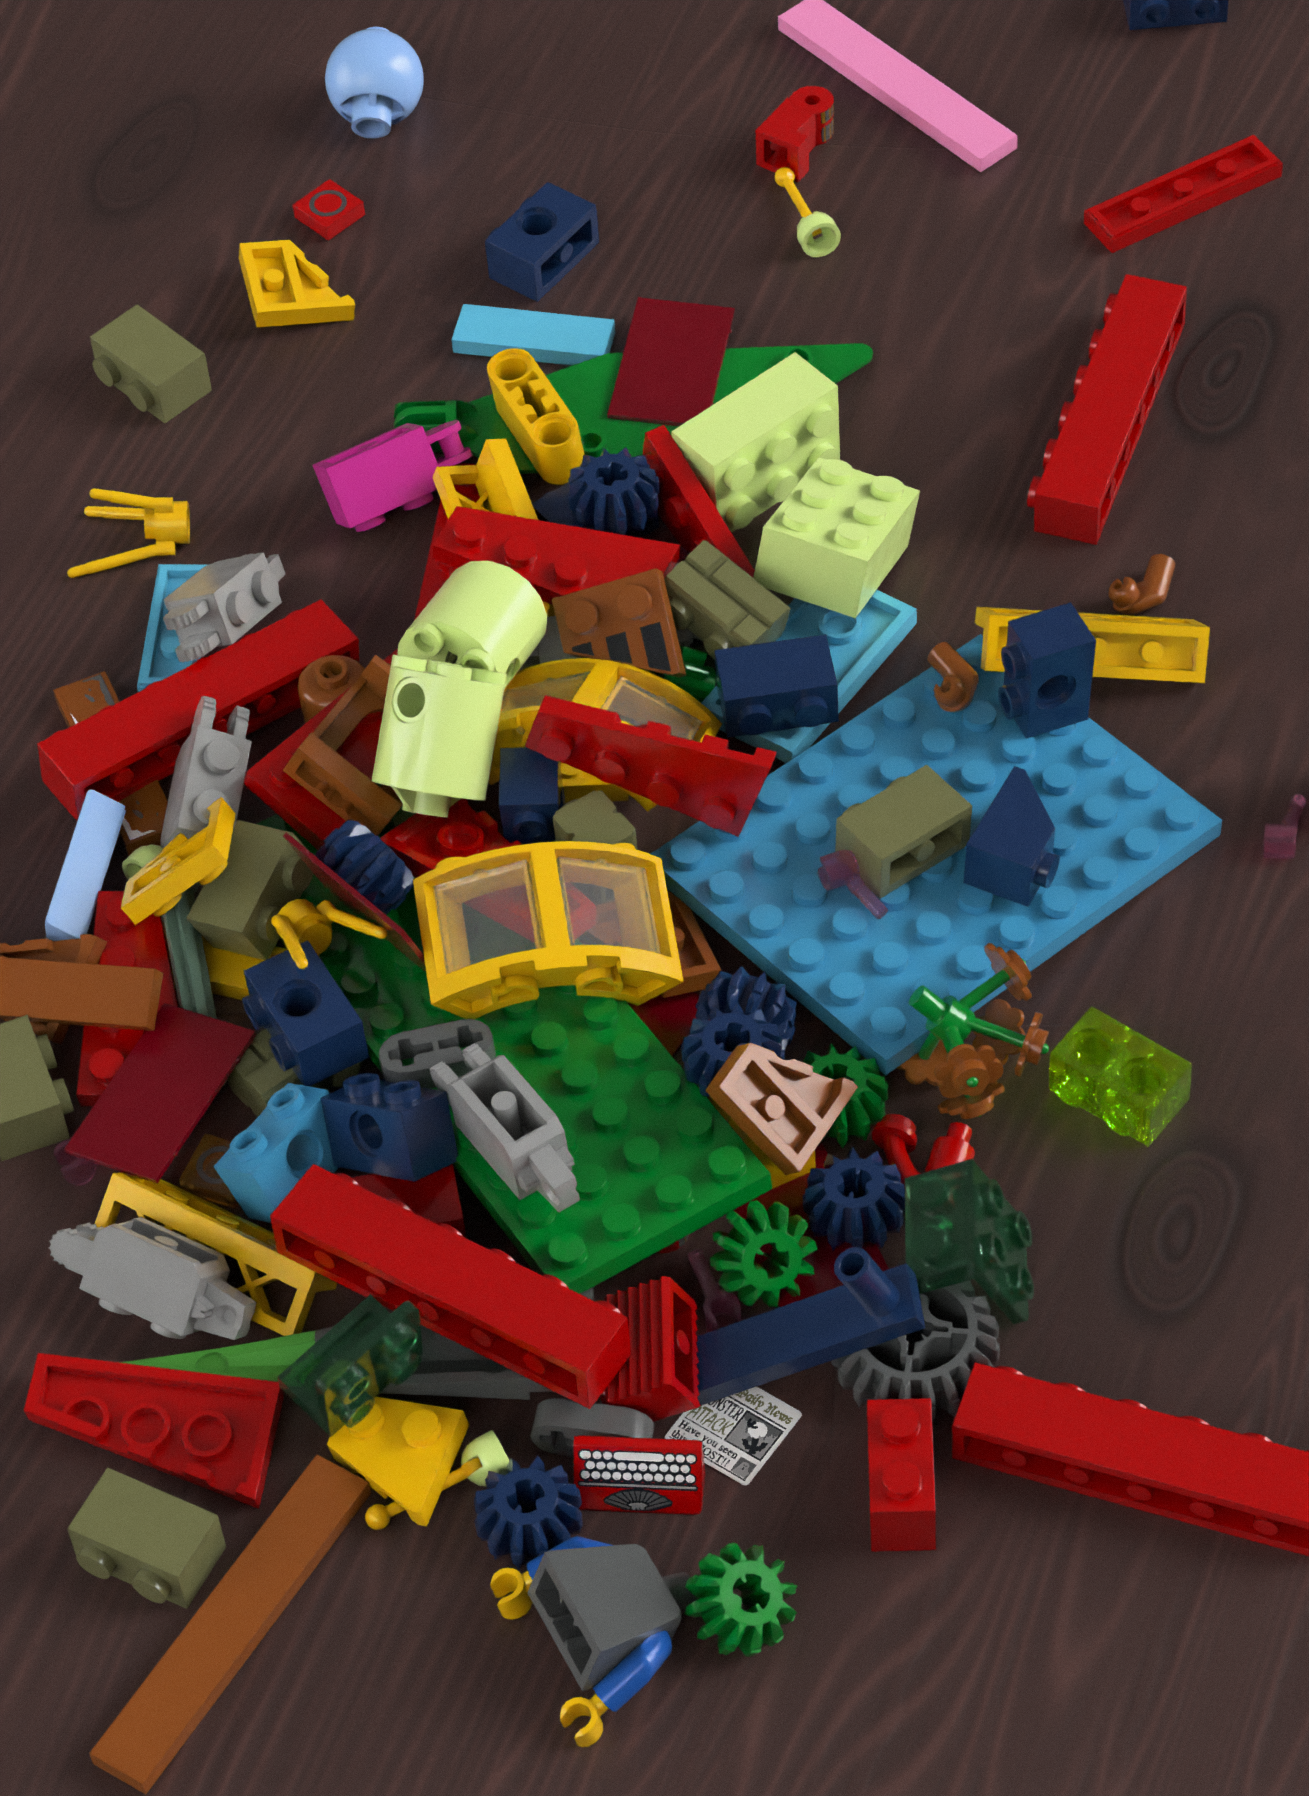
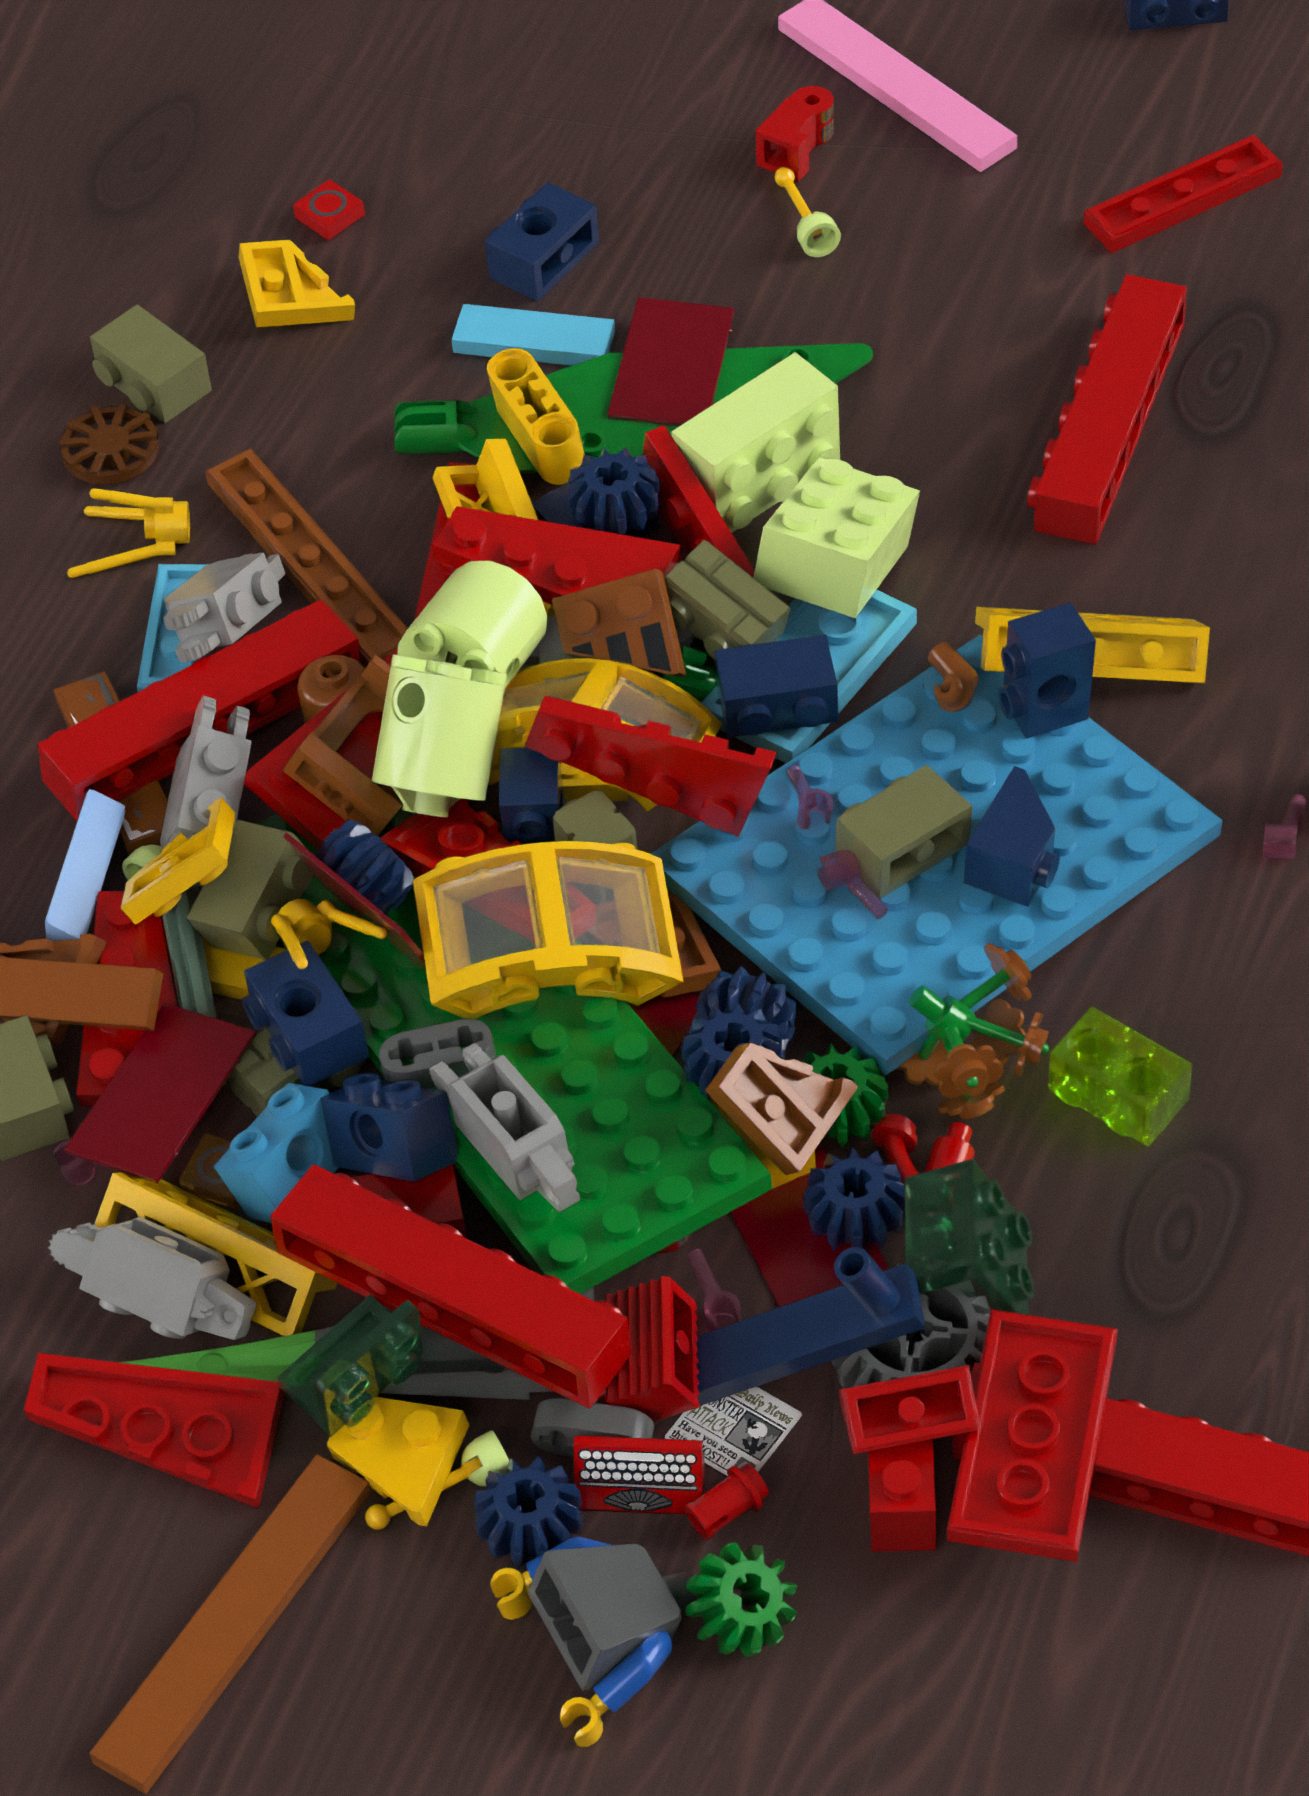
(109, 444): none -> reddish brown wheel
(146, 1539): olive brick -> none
(305, 552): none -> dark orange tile
(374, 80): light blue brick -> none
(387, 473): dark pink brick -> none
(727, 1500): none -> red pin
(779, 1268): green gear -> none
(809, 799): none -> hand
(909, 1409): none -> red slope
(1041, 1421): none -> red tile
(1152, 591): dark orange arm -> none

